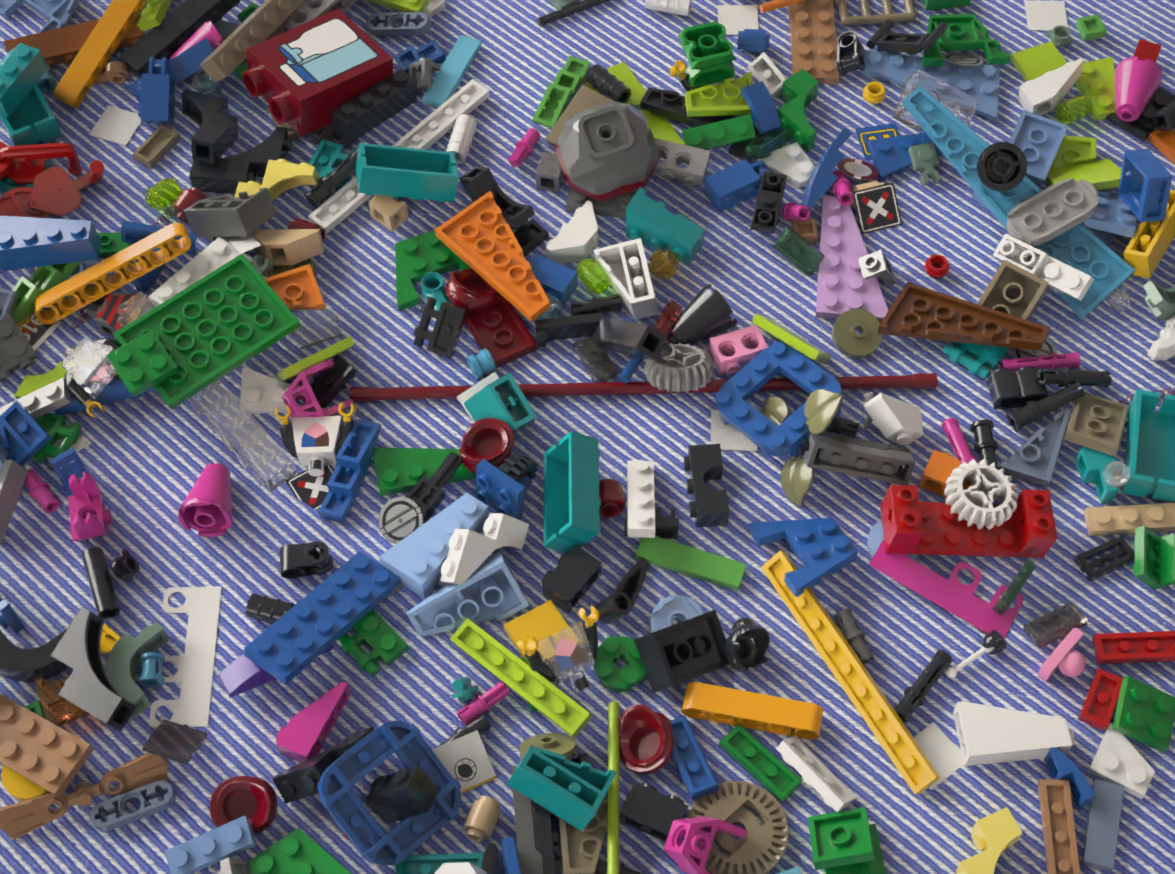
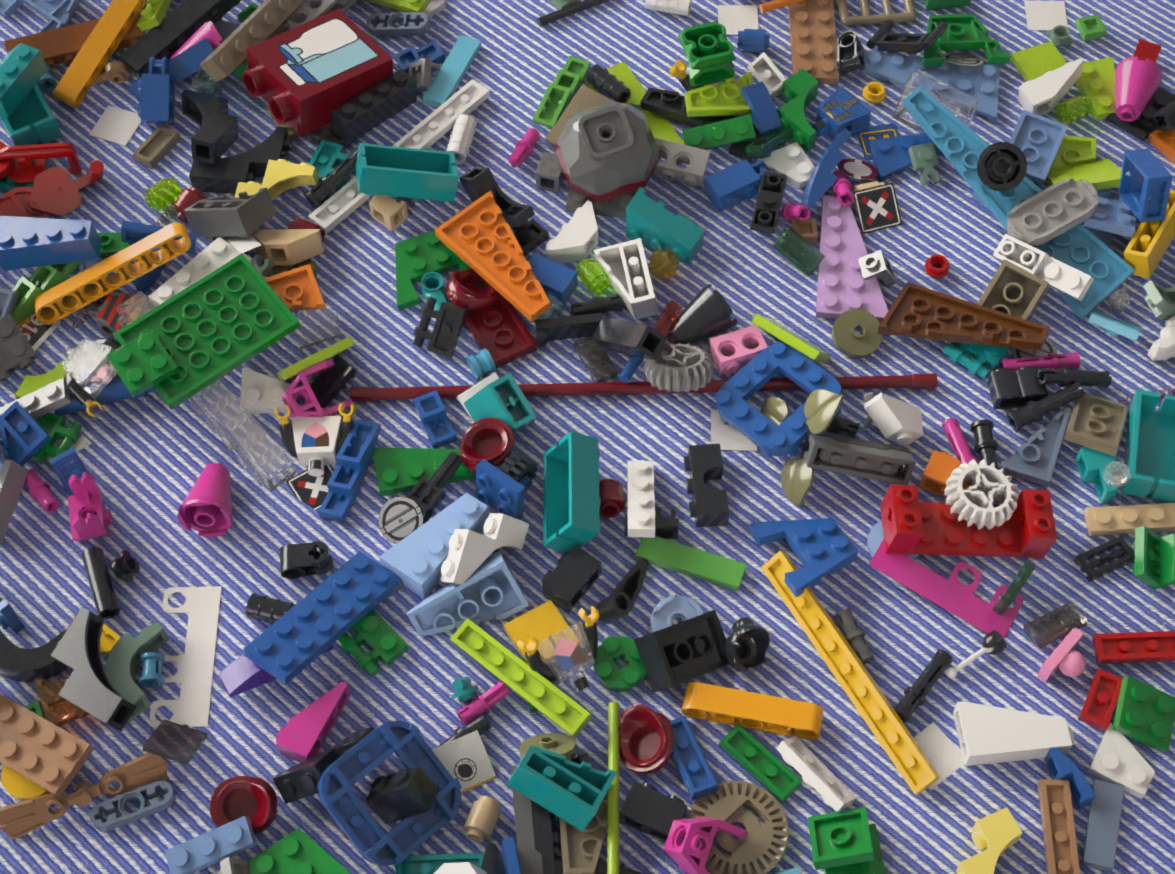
(434, 419): none -> blue slope
(840, 112): none -> torso
(1114, 326): none -> medium azure plate

